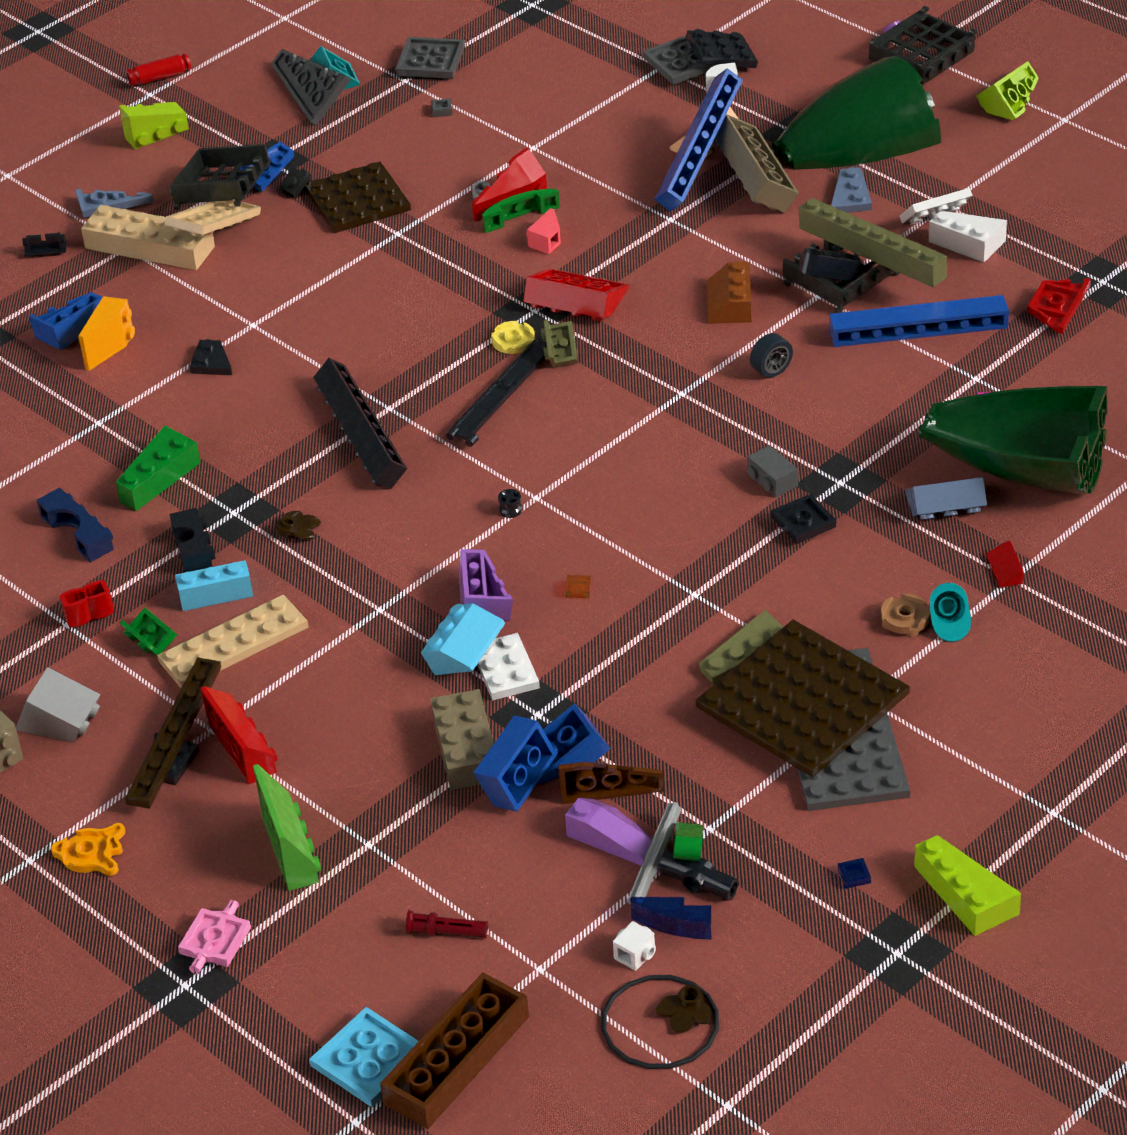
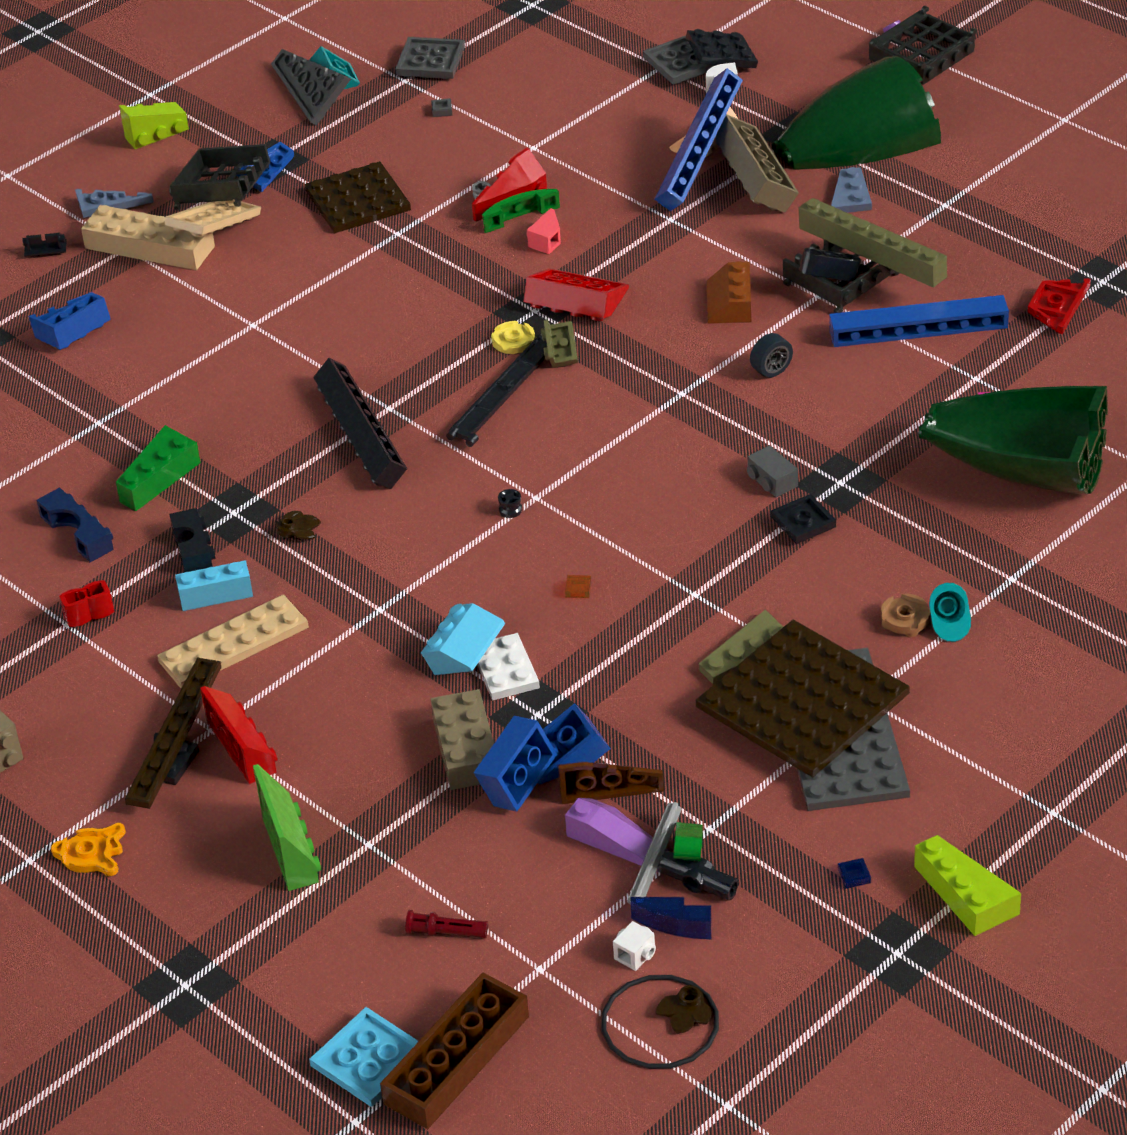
(58, 708): light grey slope -> none
(106, 331): light orange slope -> none
(150, 632): green bracket -> none
(158, 69): red axle -> none
(210, 359): black wing -> none
(214, 937): bright pink plate -> none
(295, 181): pearl dark grey bracket -> none
(481, 585): medium lavender wedge -> none
(929, 208): white plate -> none
(947, 498): sand blue slope -> none
(967, 234): white wedge -> none
(1005, 565): red slope -> none
(1009, 94): lime wedge -> none

